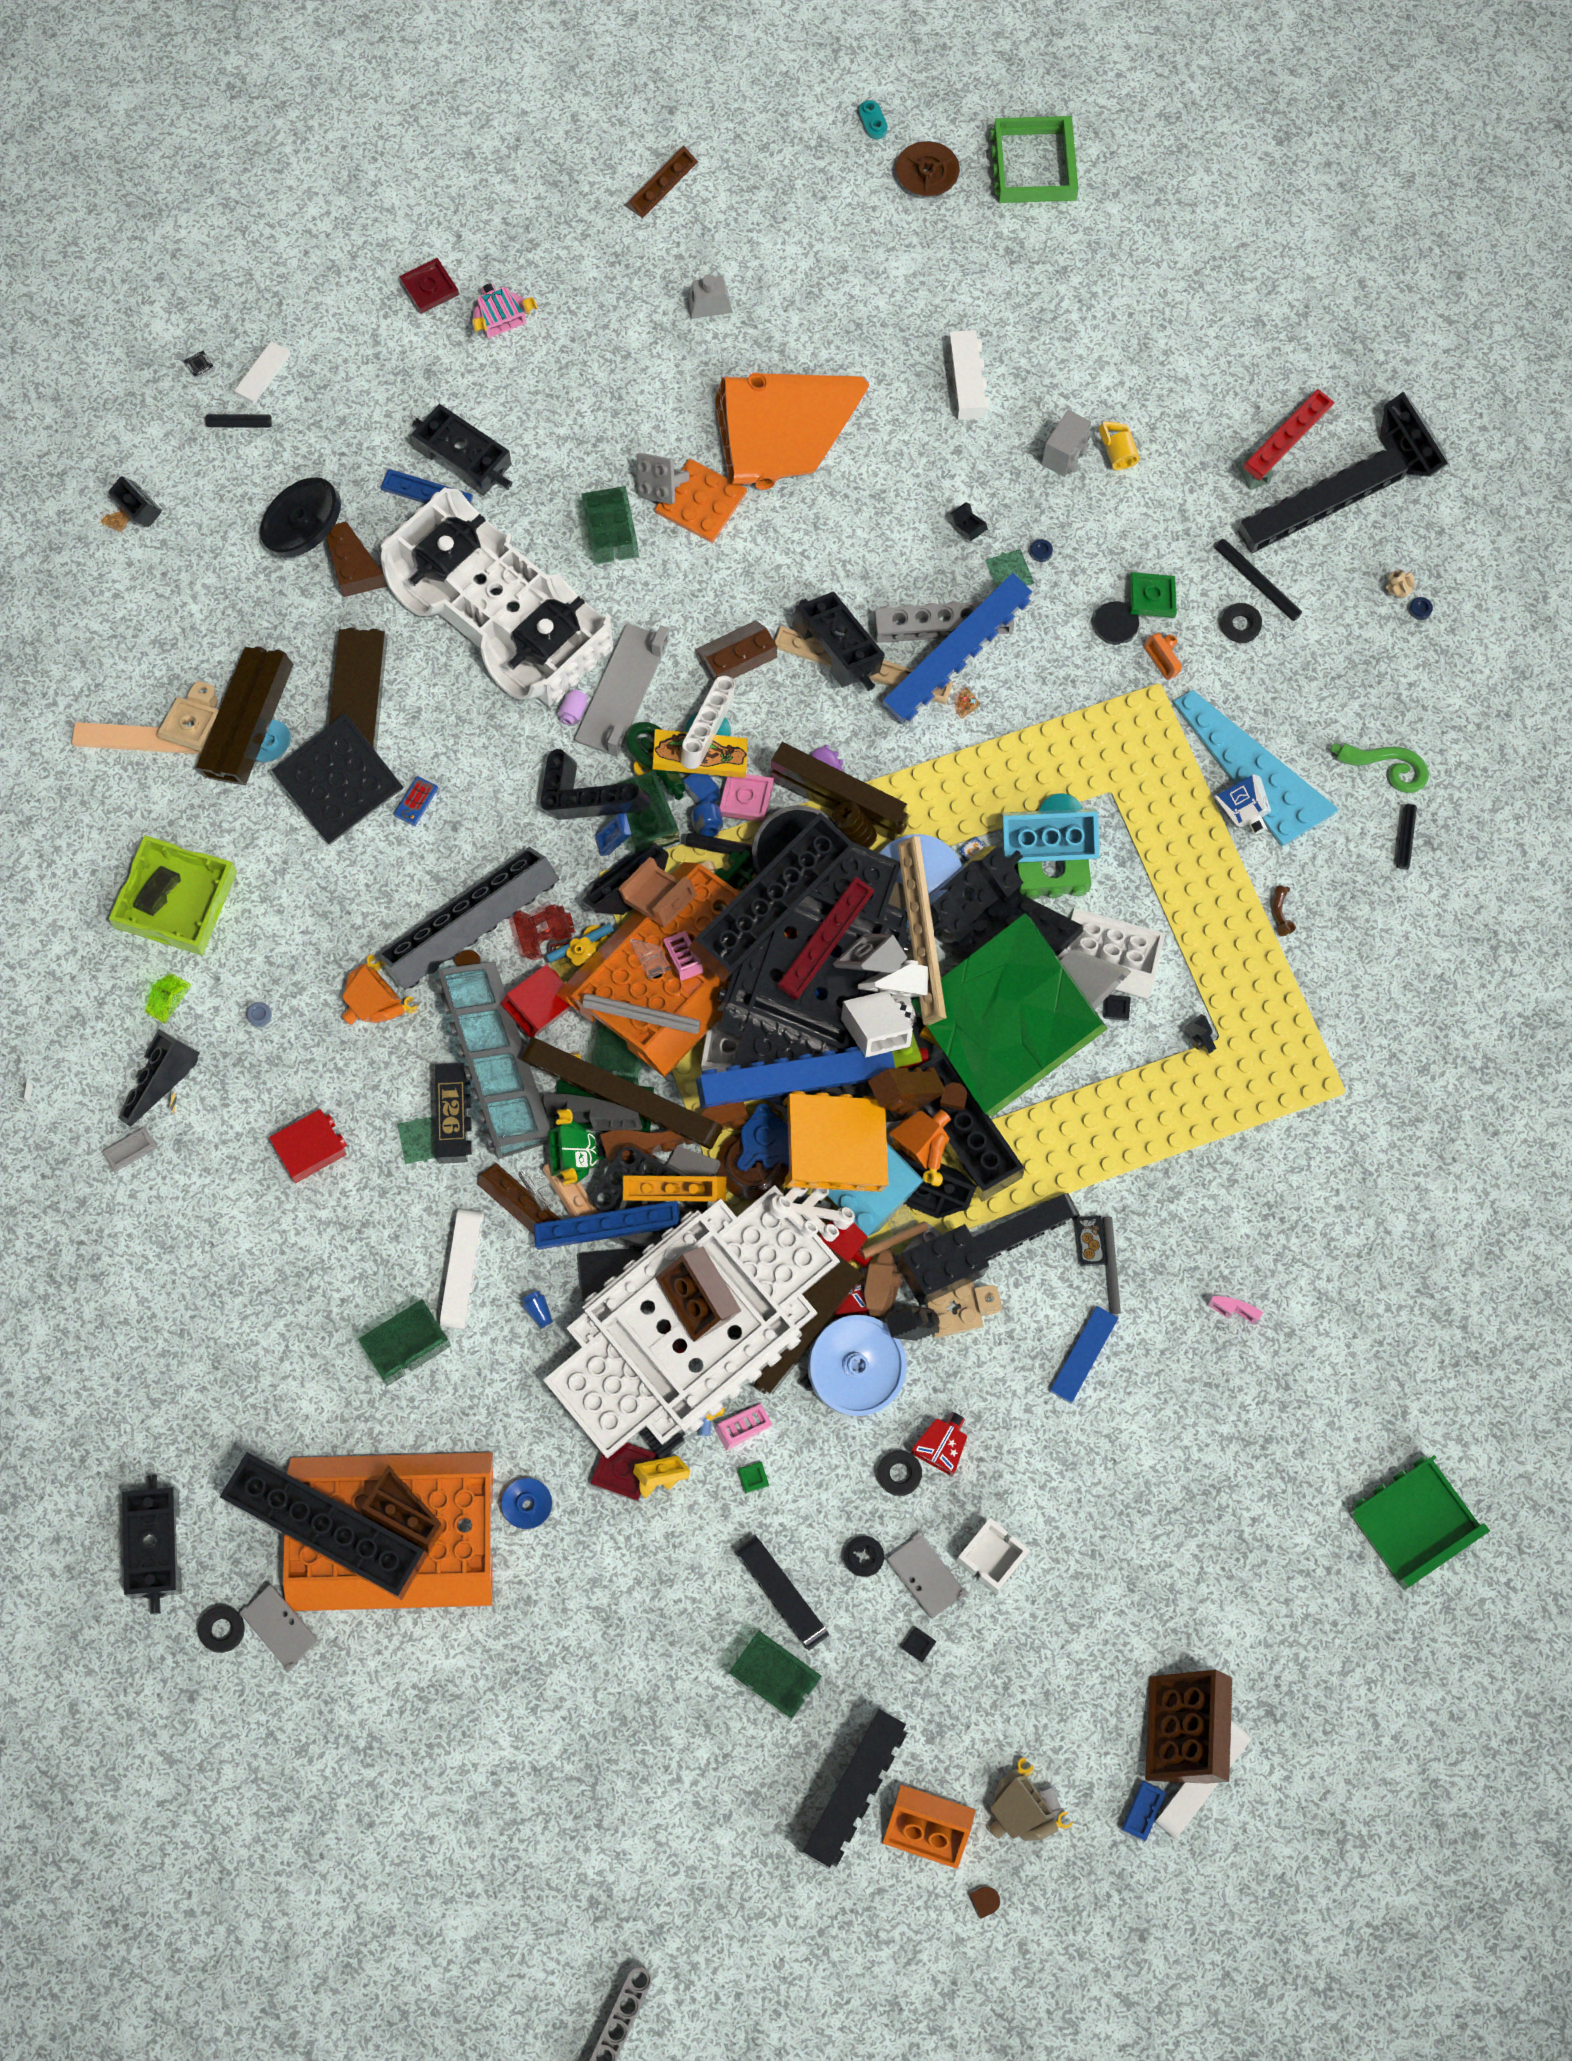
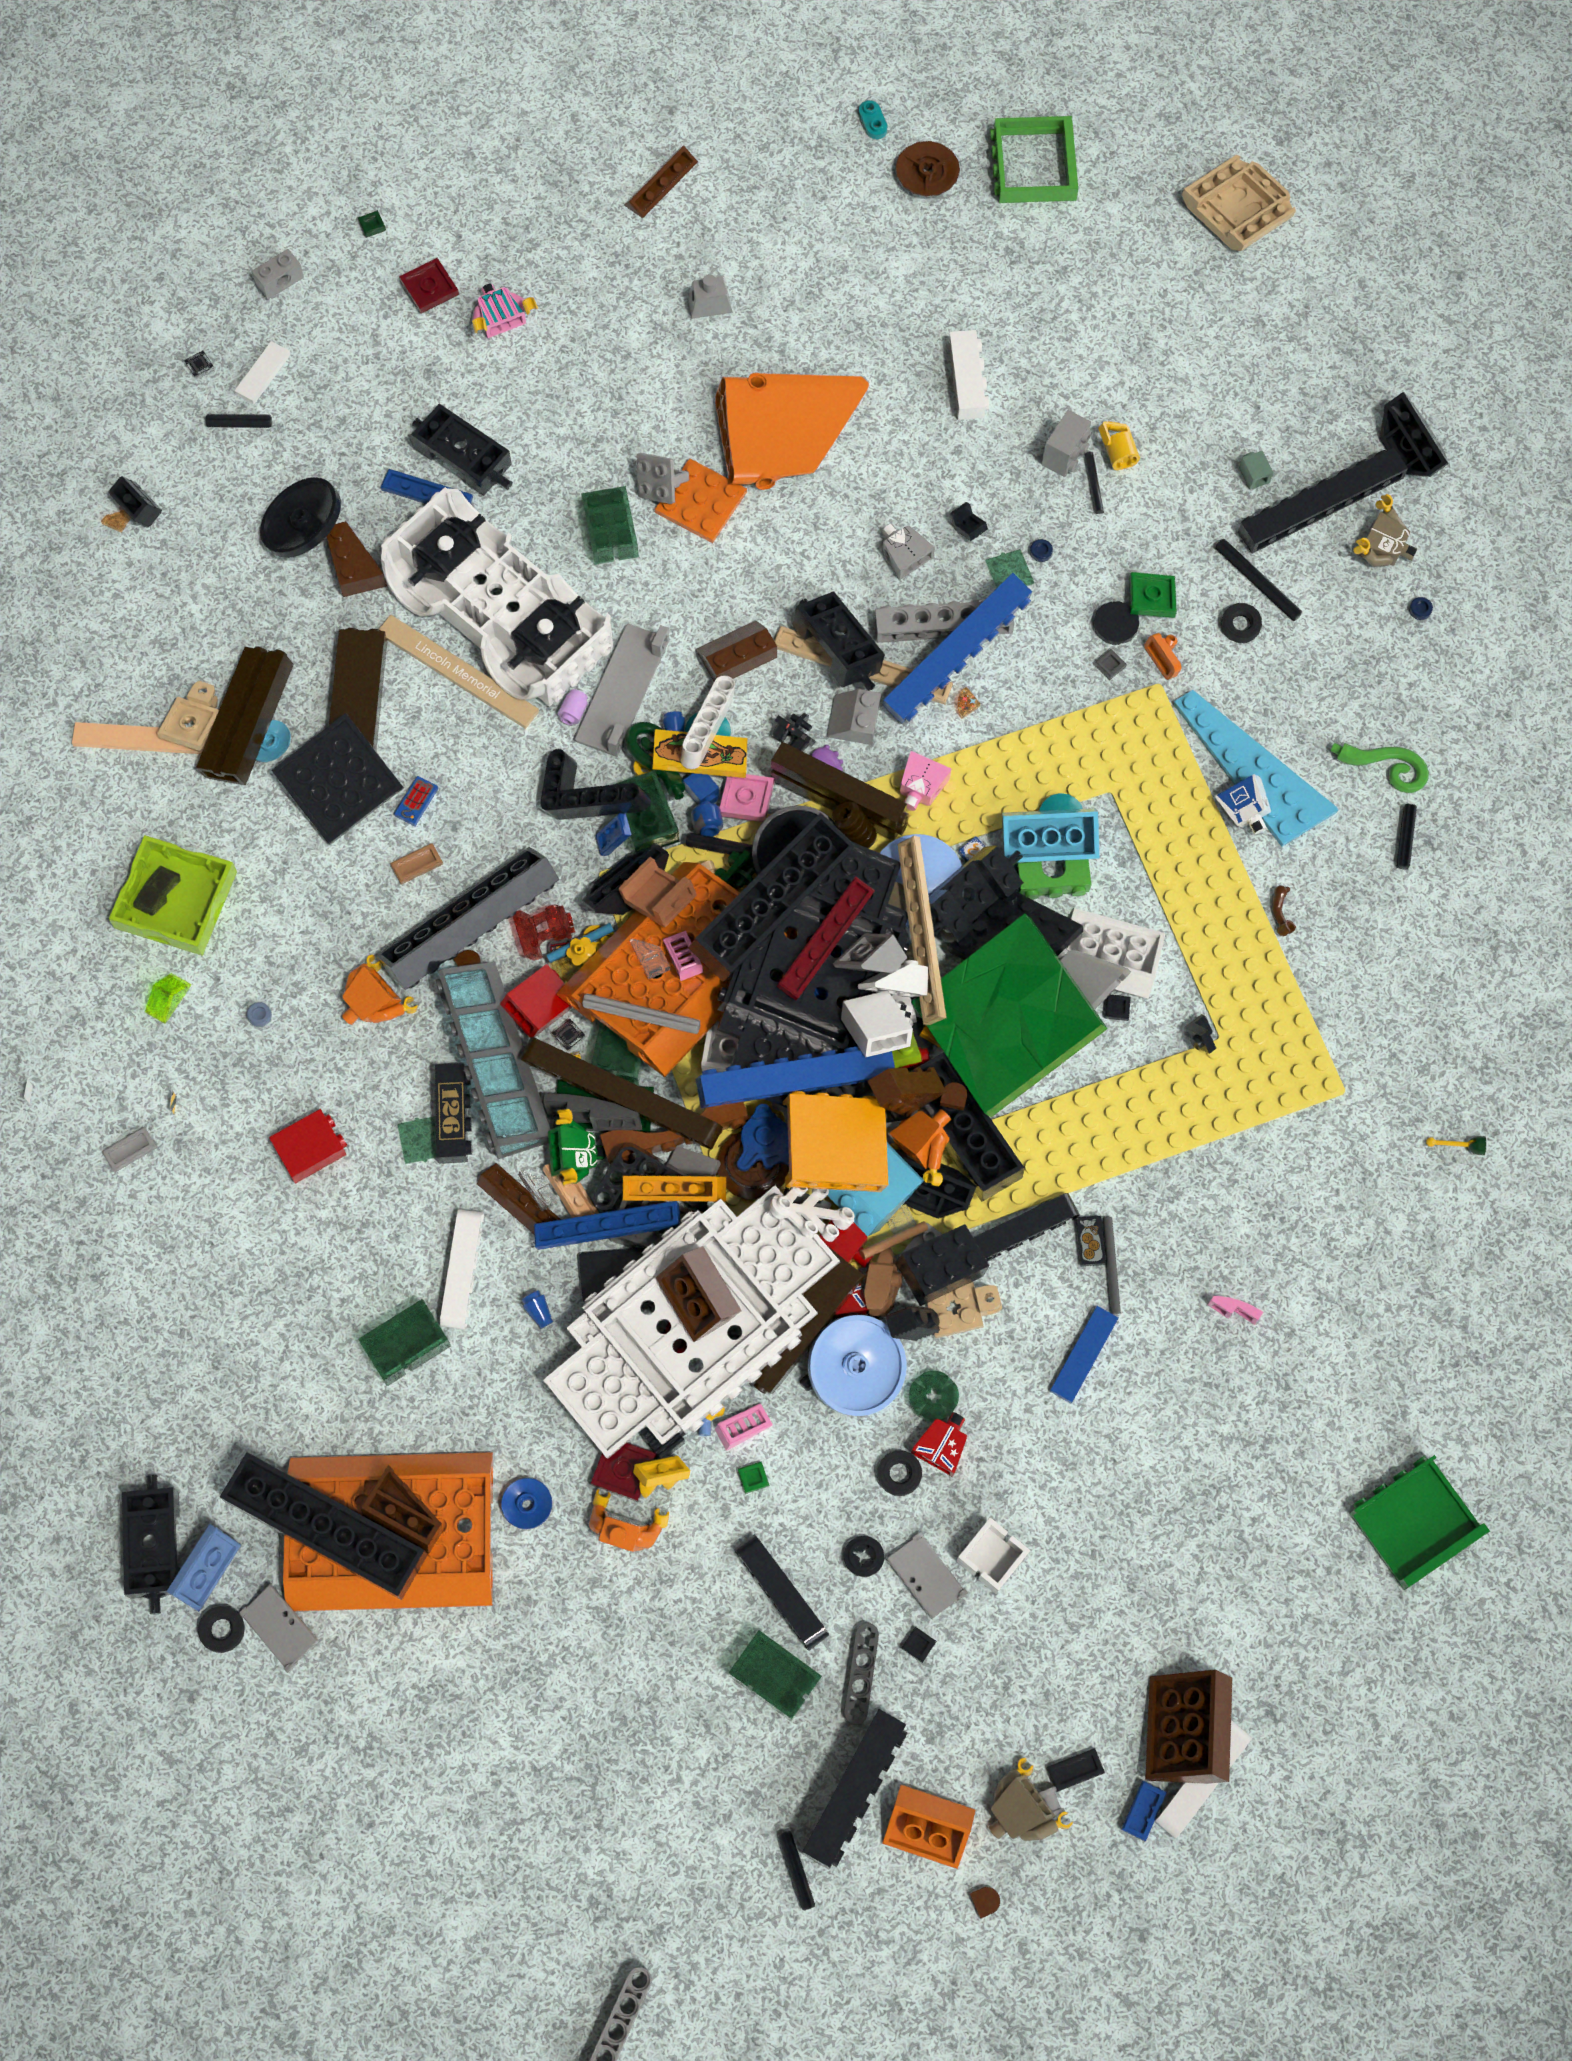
(167, 1066): black wedge -> none
(204, 1568): none -> medium blue tile
(277, 274): none -> light grey brick
(371, 224): none -> dark green tile
(416, 863): none -> medium nougat tile
(458, 671): none -> tan tile
(568, 1035): none -> tile
(624, 1531): none -> orange torso
(674, 721): none -> blue cone
(783, 729): none -> black hips
(796, 1870): none -> black axle
(855, 716): none -> light grey slope
(864, 1674): none -> dark grey beam
(905, 550): none -> light grey torso
(922, 1387): none -> clear green plate
(923, 780): none -> bright pink torso
(1075, 1770): none -> black tile
(1094, 483): none -> black bar
(1110, 664): none -> dark grey tile
(1235, 213): none -> tan wedge
(1288, 434): red tile -> none
(1386, 537): none -> dark tan torso
(1400, 583): tan gear -> none
(1476, 1144): none -> hinge

